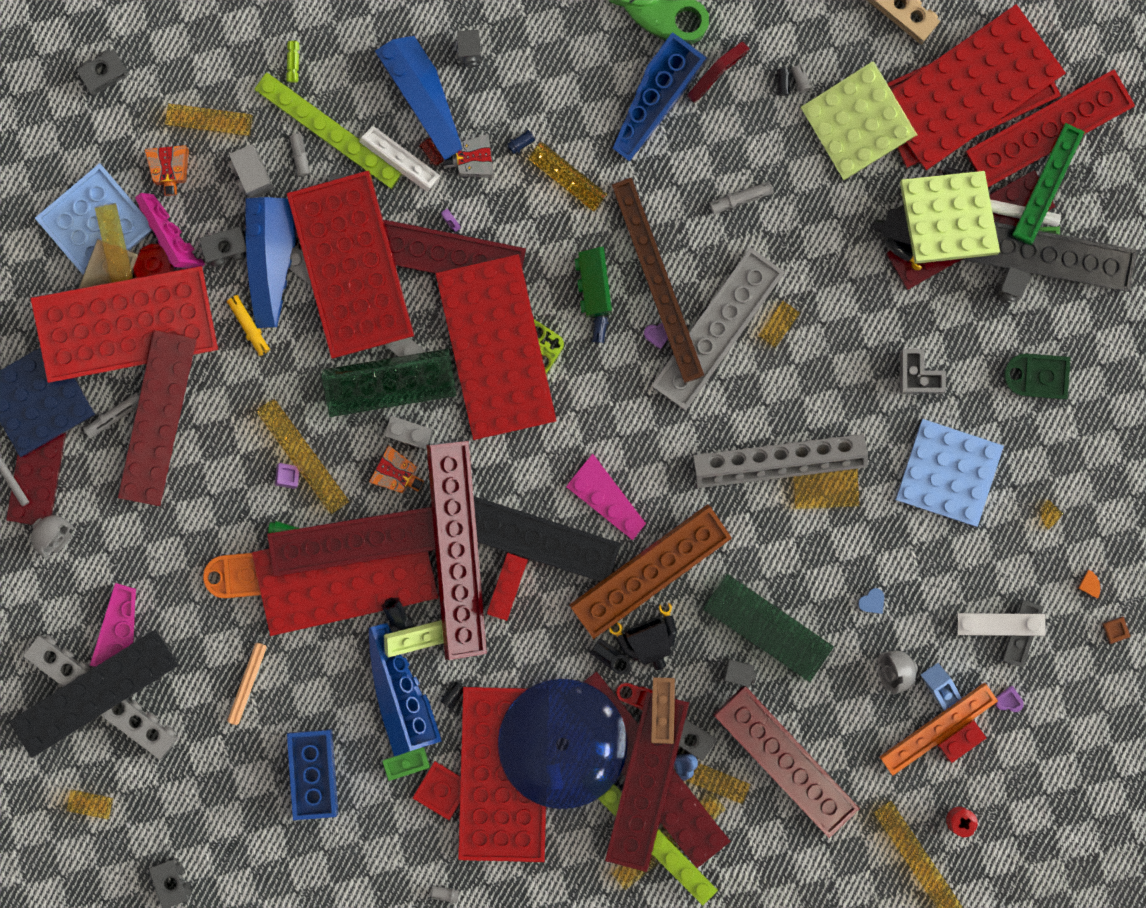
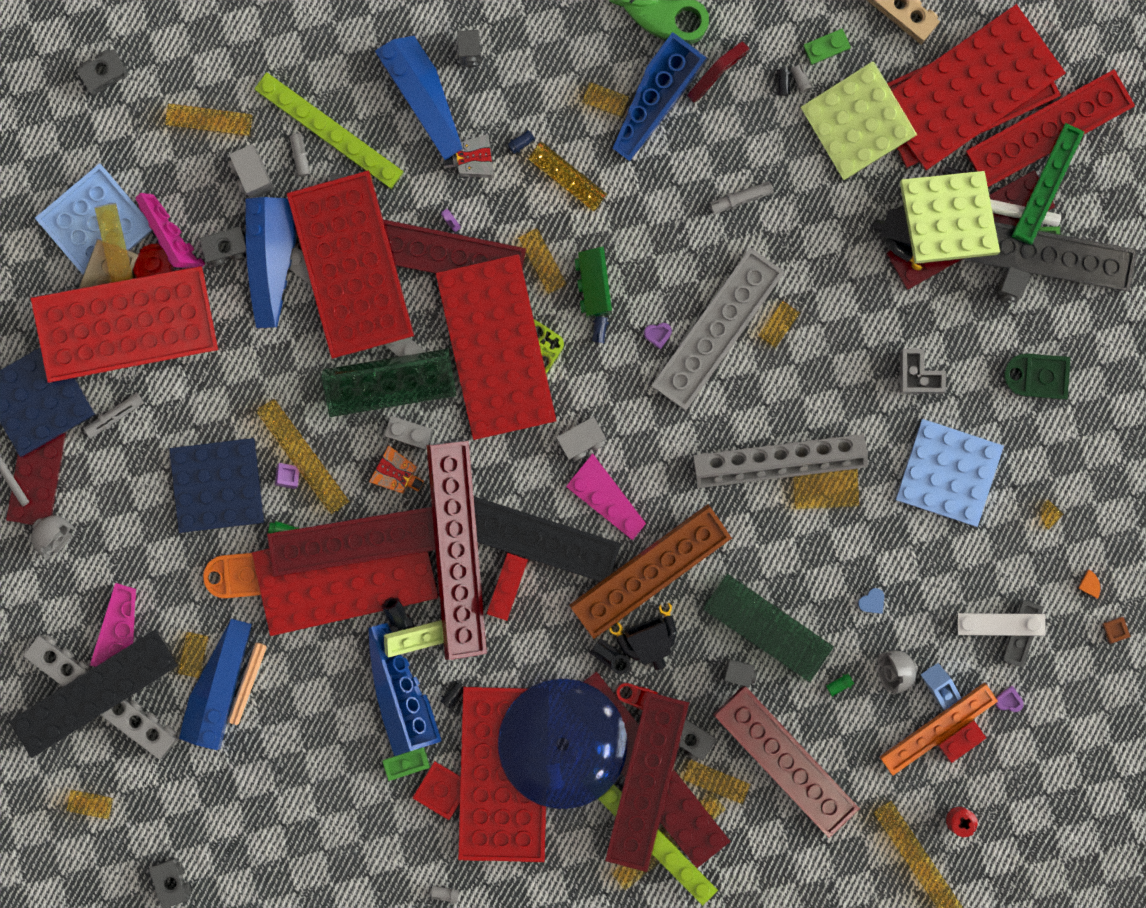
(157, 418): dark red plate -> none
(168, 166): torso -> none
(193, 654): none -> clear yellow tile
(214, 691): none -> blue wedge
(217, 485): none -> dark blue plate
(252, 333): yellow pin -> none
(292, 61): lime axle -> none
(312, 774): blue brick -> none
(399, 158): white tile -> none
(431, 152): clear red pin -> none
(542, 261): none -> clear yellow tile
(581, 438): none -> light grey brick
(605, 99): none -> clear yellow plate
(658, 280): reddish brown plate -> none
(663, 710): medium nougat plate -> none
(685, 766): medium blue tile -> none
(826, 46): none -> bright green plate
(840, 684): none -> green pin

